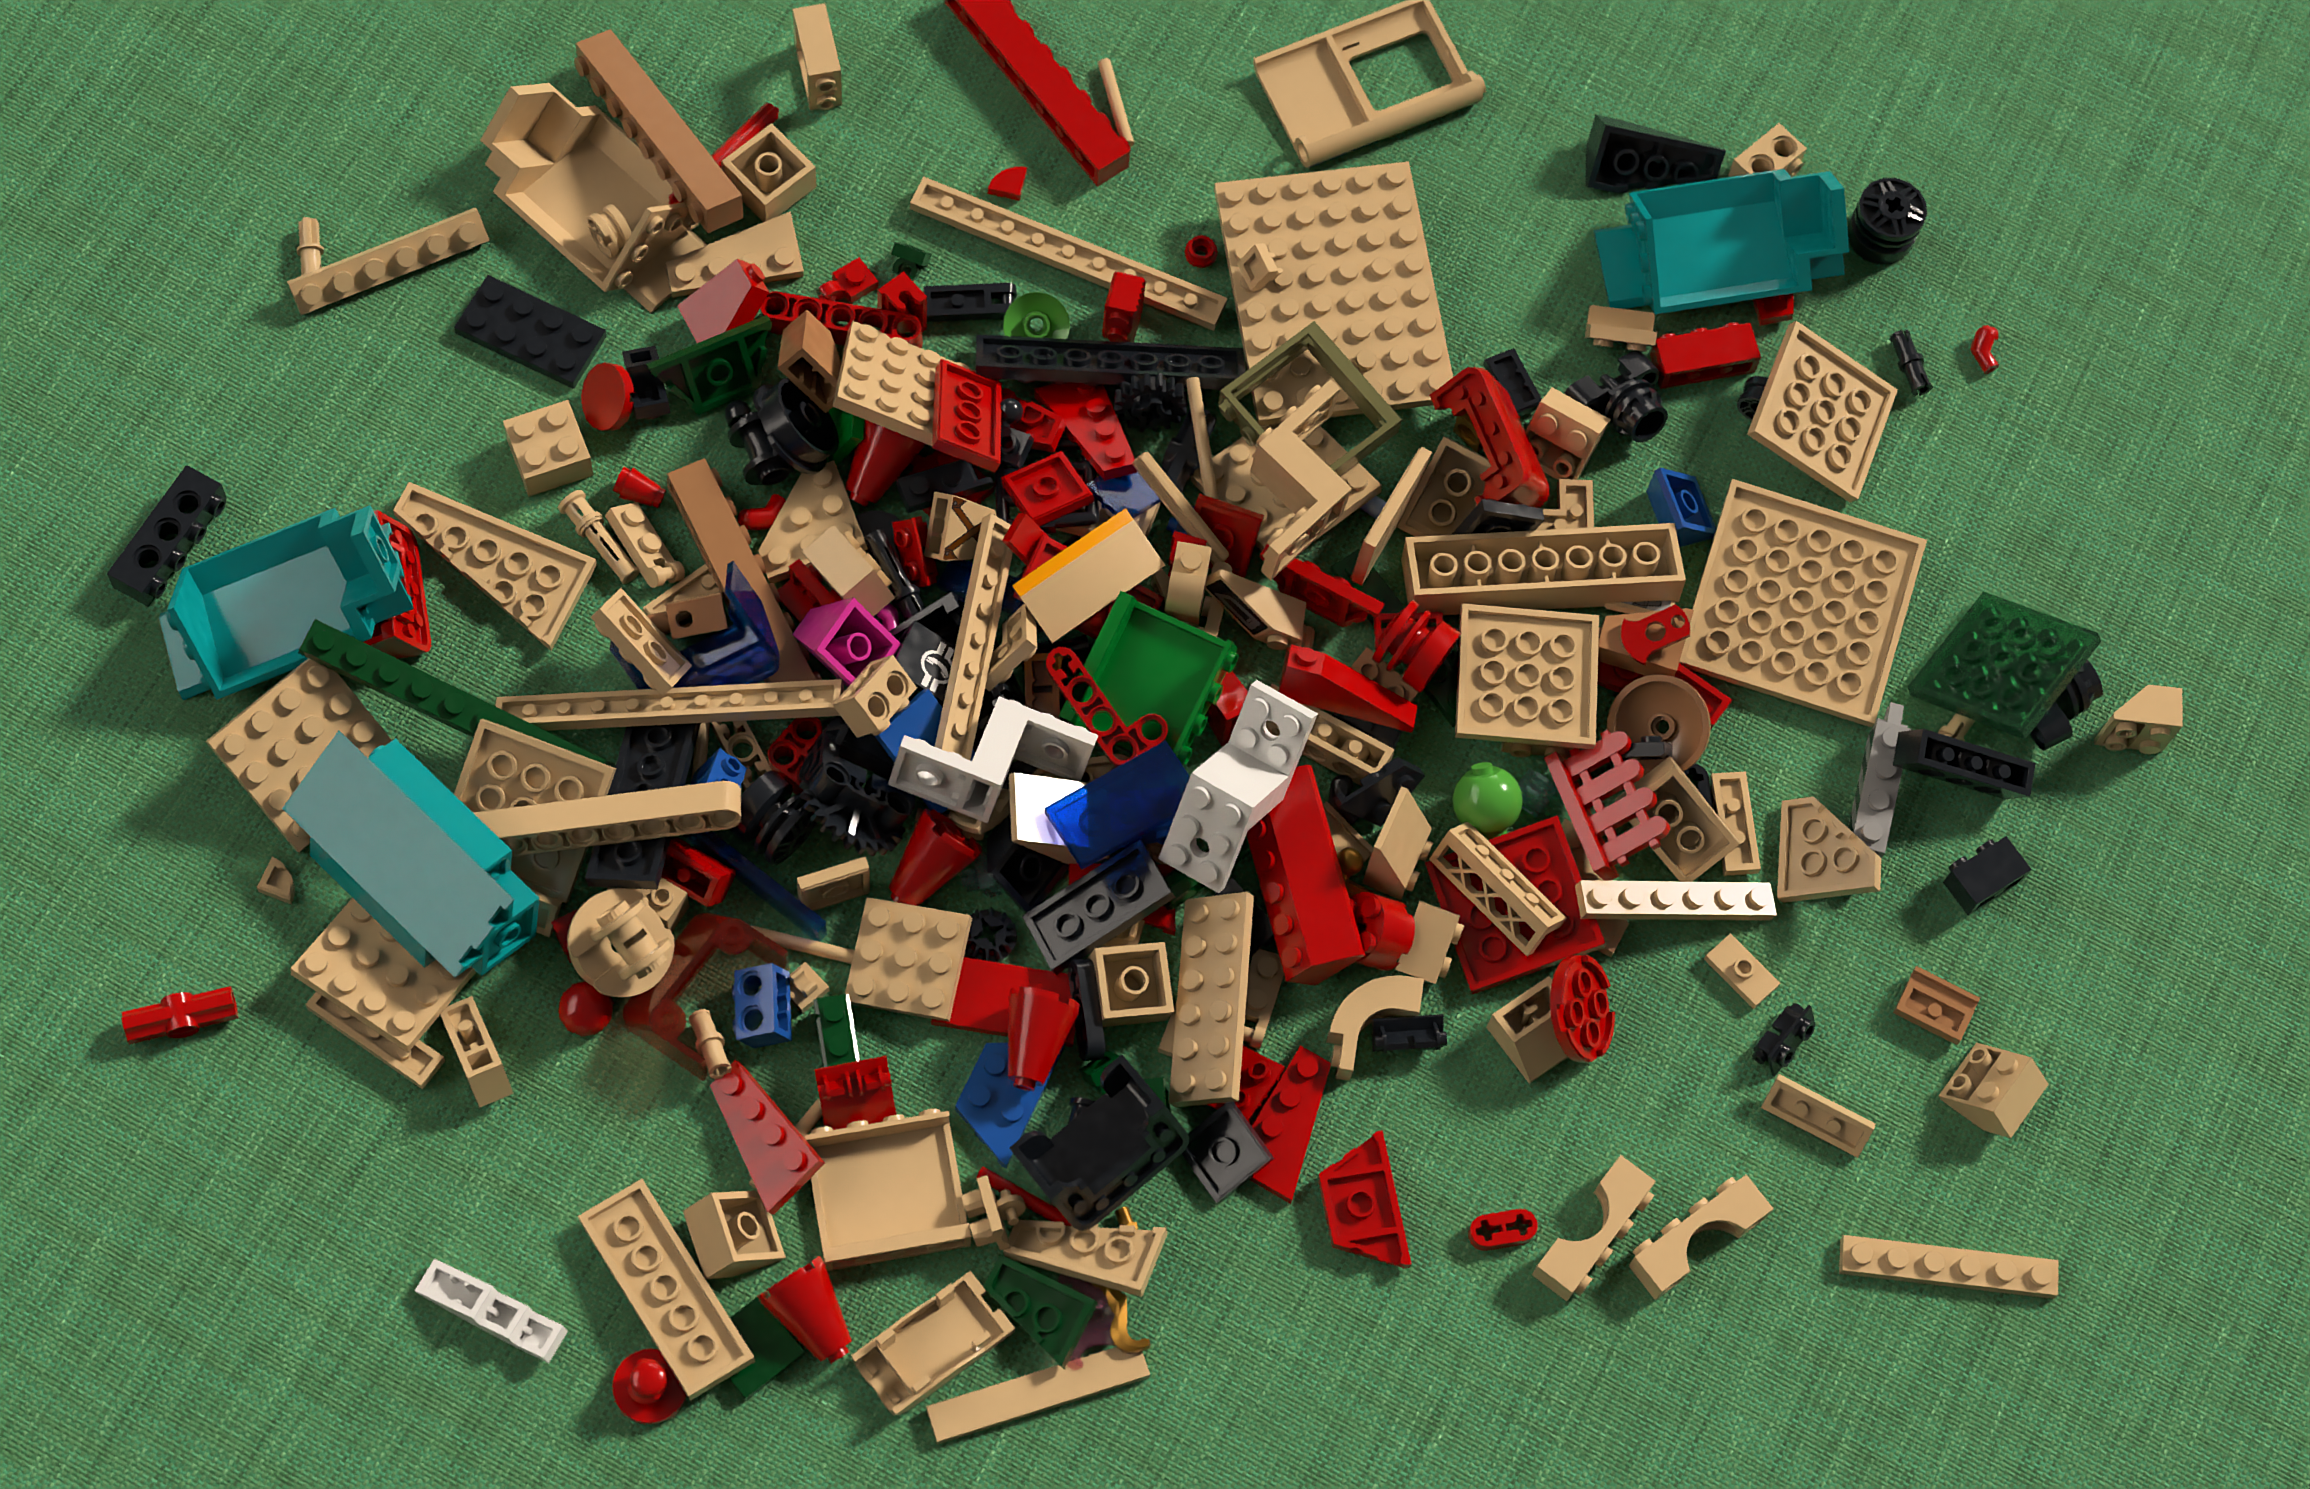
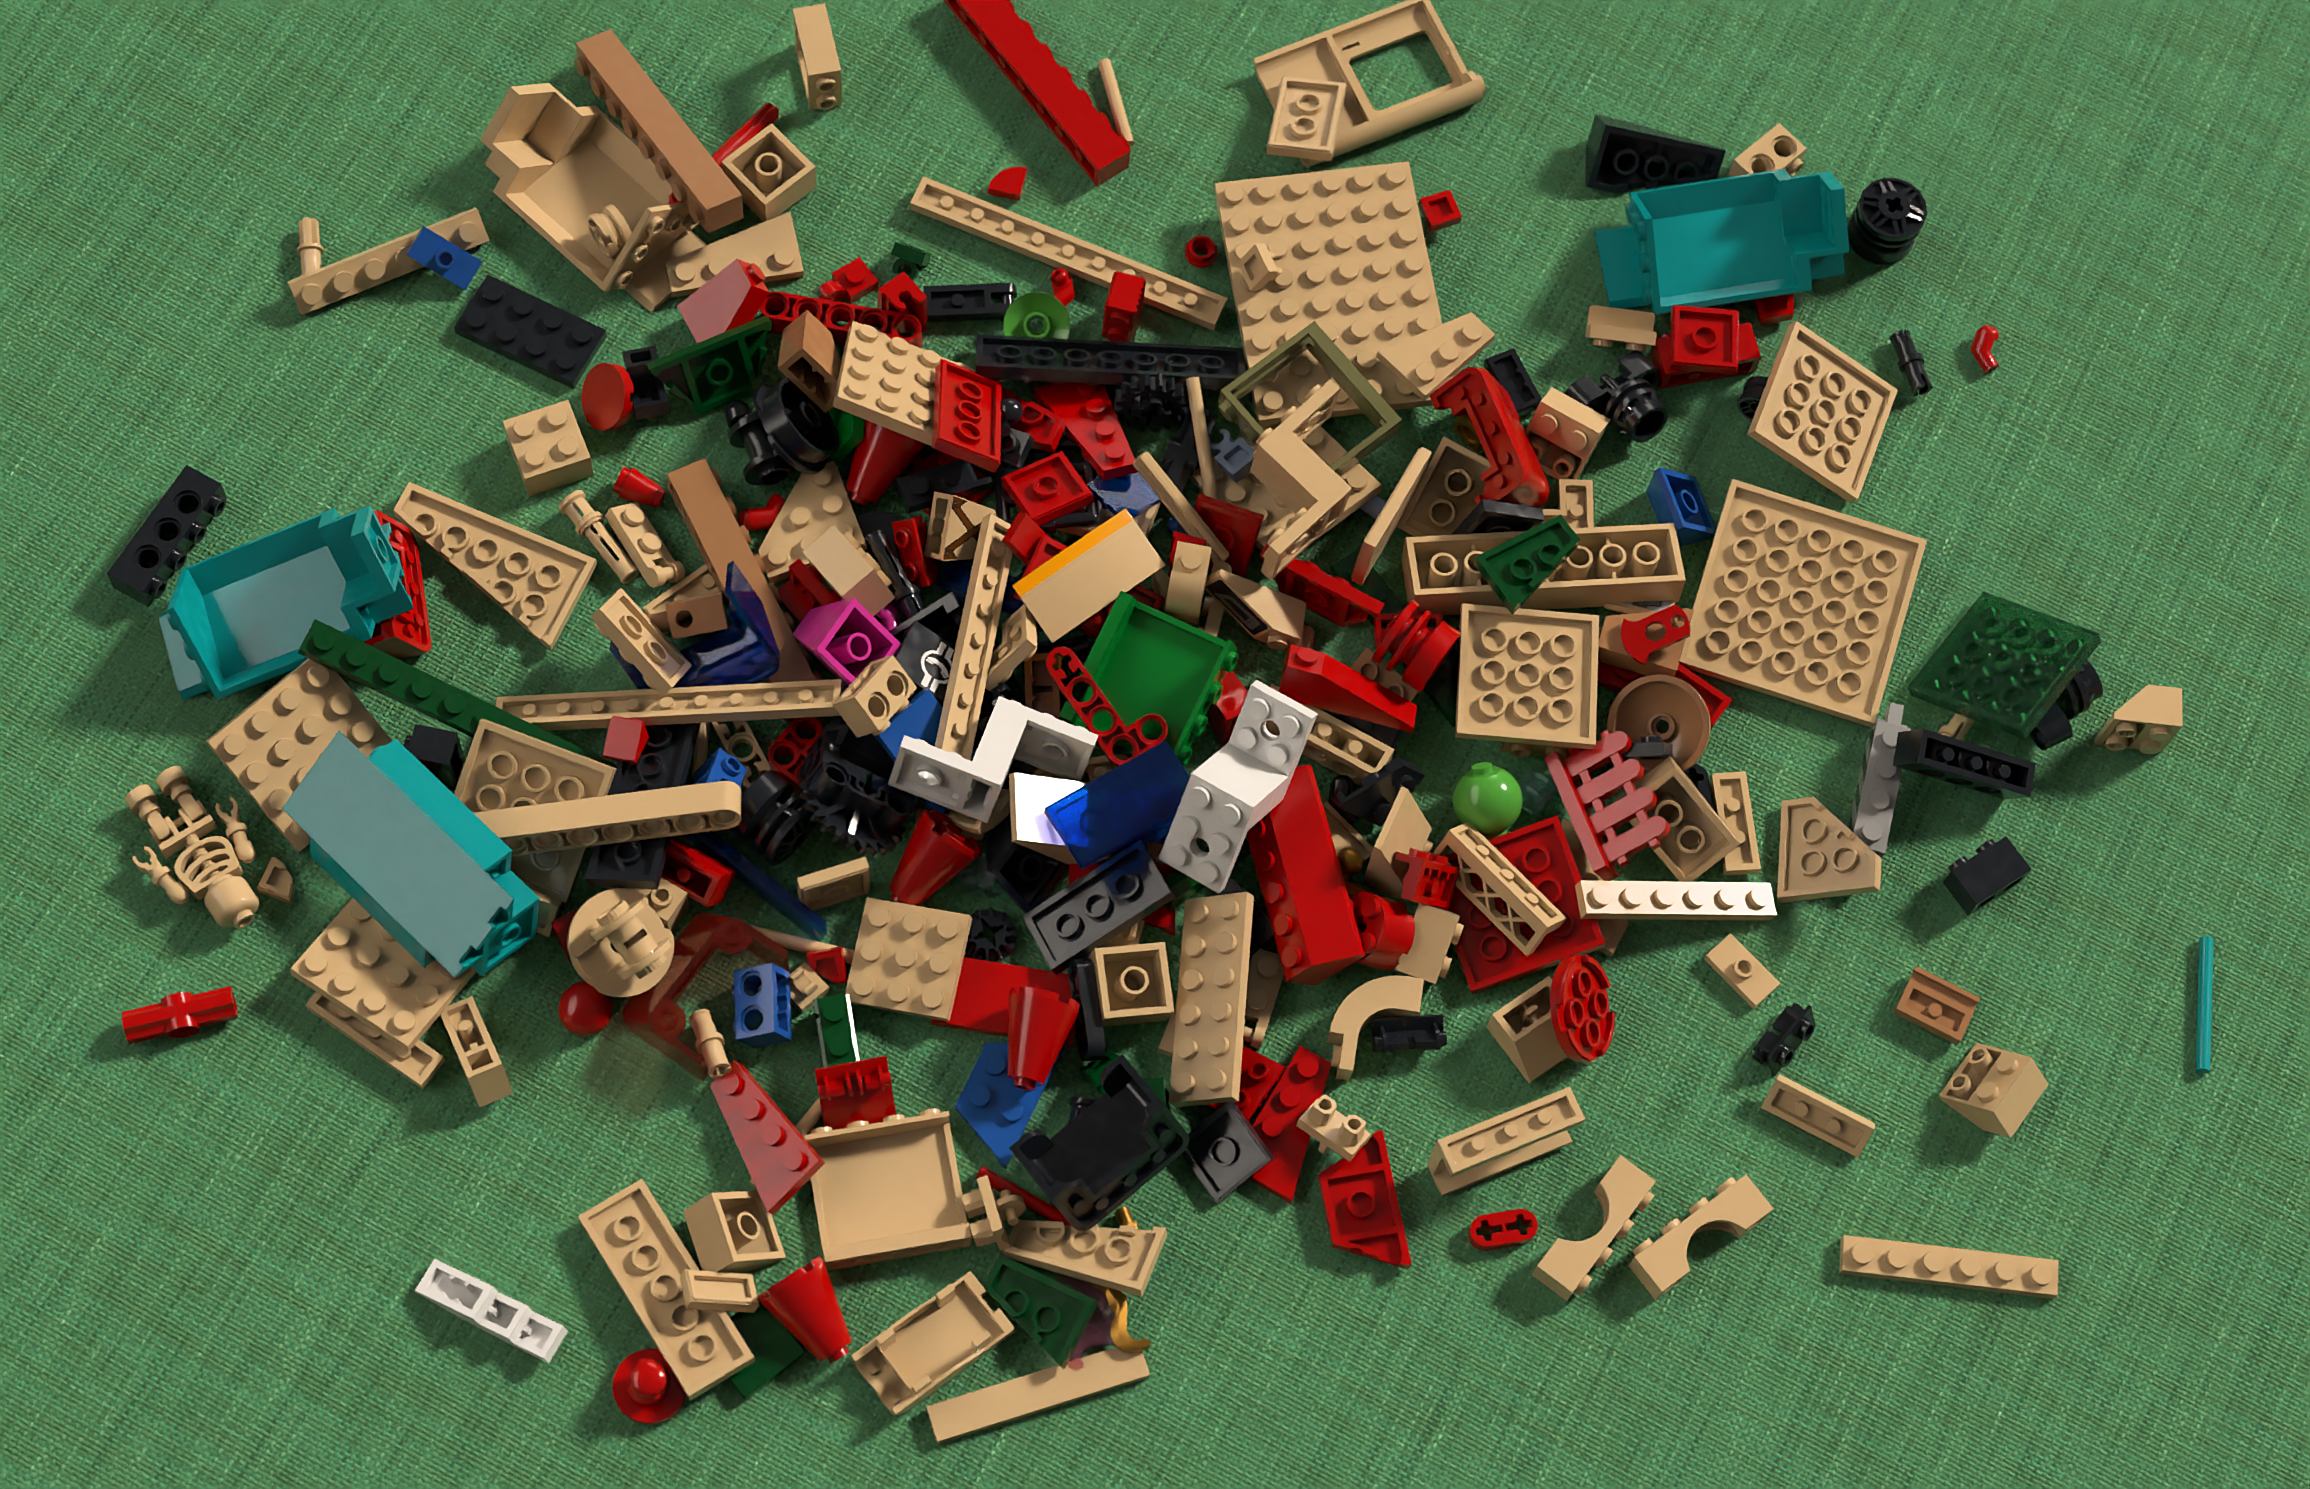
(212, 874): none -> tan piece
(438, 752): none -> black brick
(444, 258): none -> blue plate
(625, 739): none -> red slope
(719, 1291): none -> tan tile
(829, 964): none -> red tile
(1062, 286): none -> red arm
(1233, 456): none -> sand blue plate
(1306, 118): none -> tan tile
(1333, 1129): none -> tan hips
(1428, 878): none -> red bracket
(1436, 354): none -> tan wing
(1440, 210): none -> red tile
(1504, 1141): none -> tan window
(1527, 560): none -> dark green wing
(1704, 339): none -> red tile
(2204, 1004): none -> teal bar

